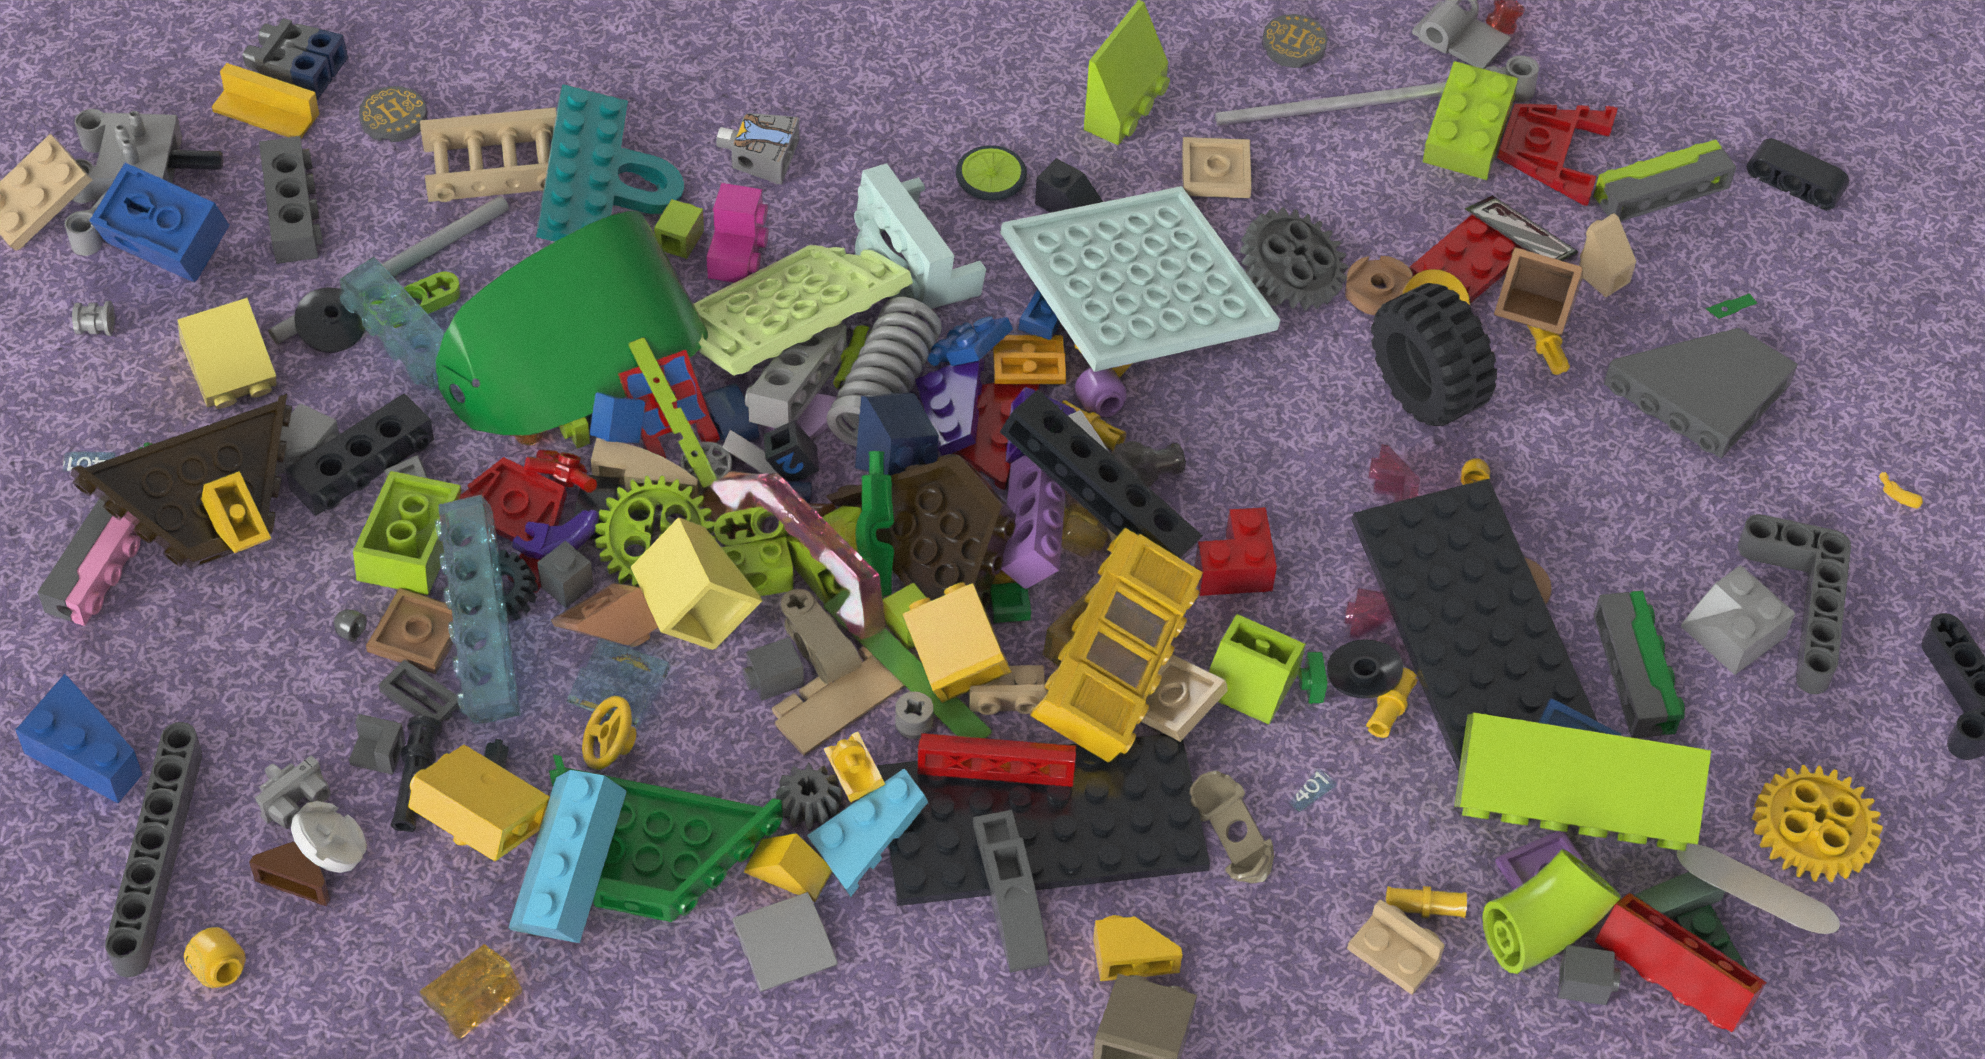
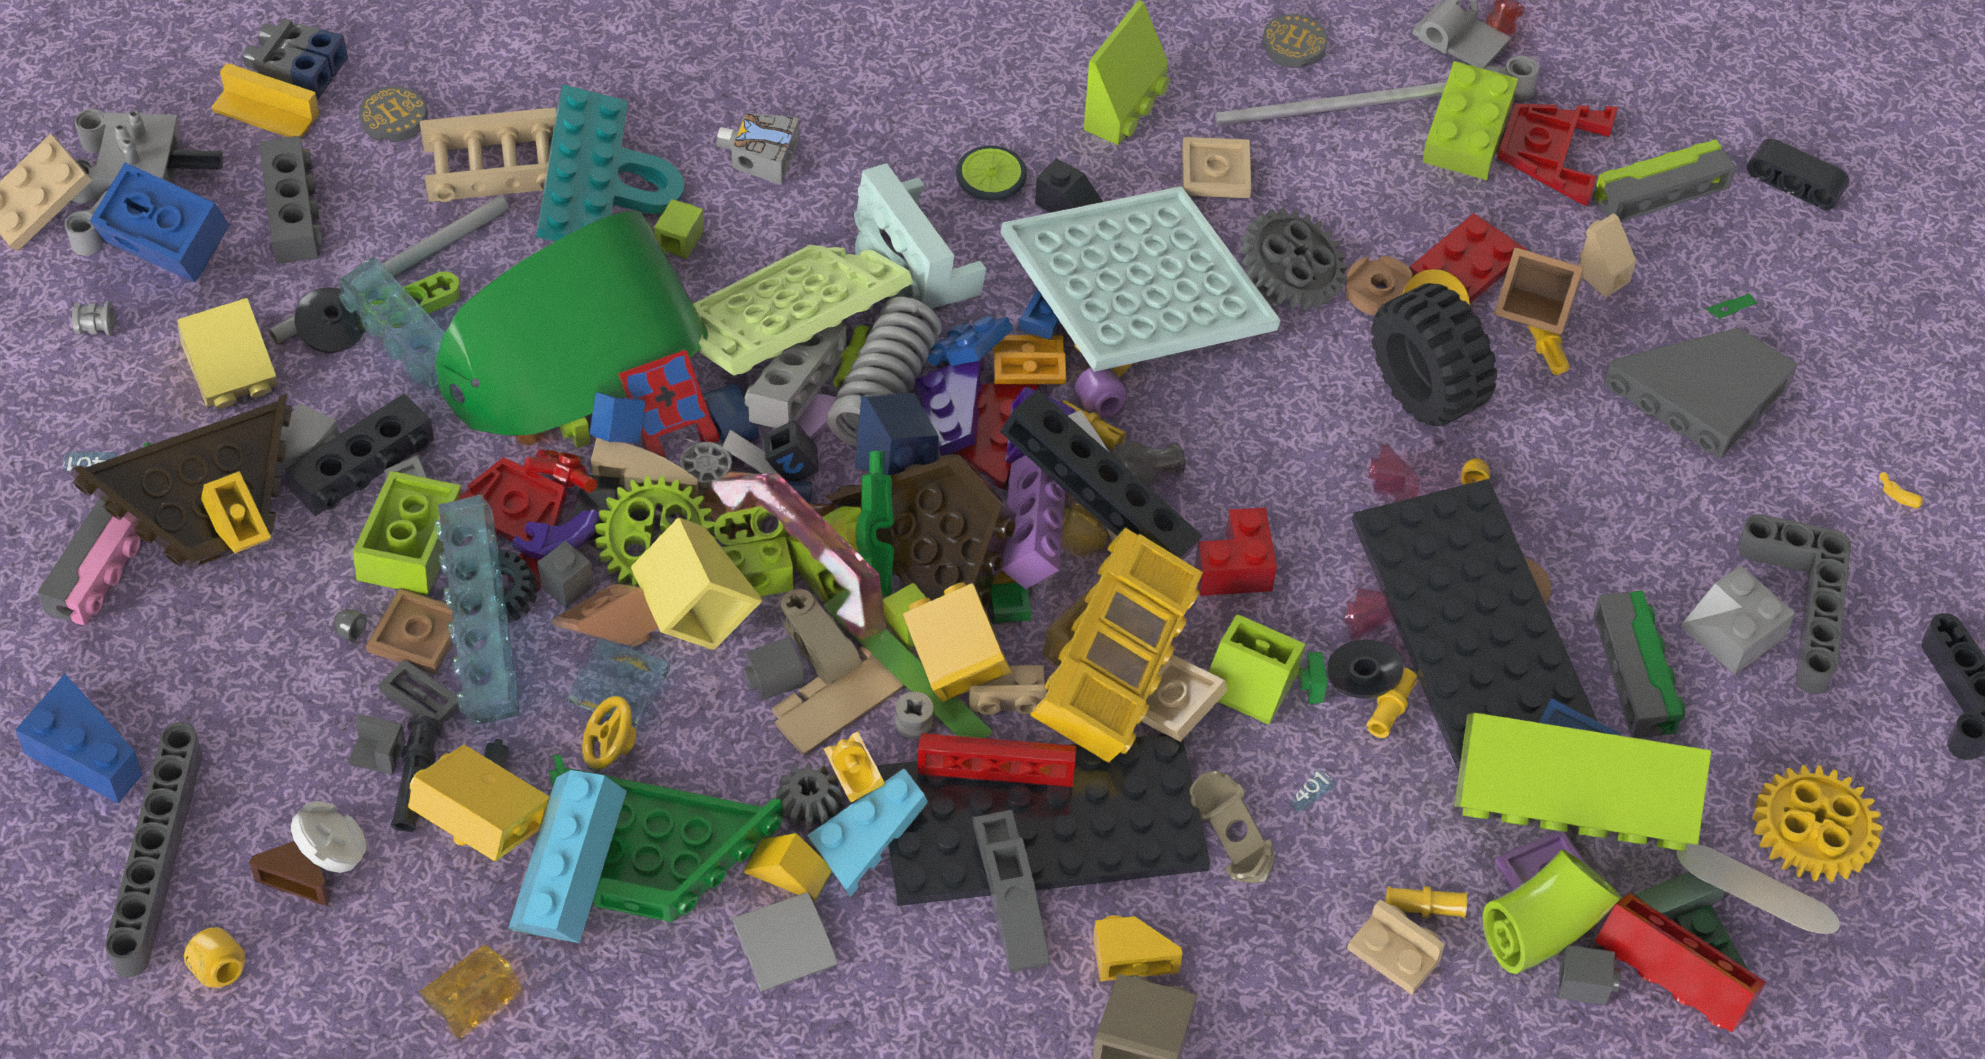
(288, 787): light grey hips -> none
(674, 416): lime piece -> none
(737, 234): dark pink brick -> none
(1520, 229): sticker -> none

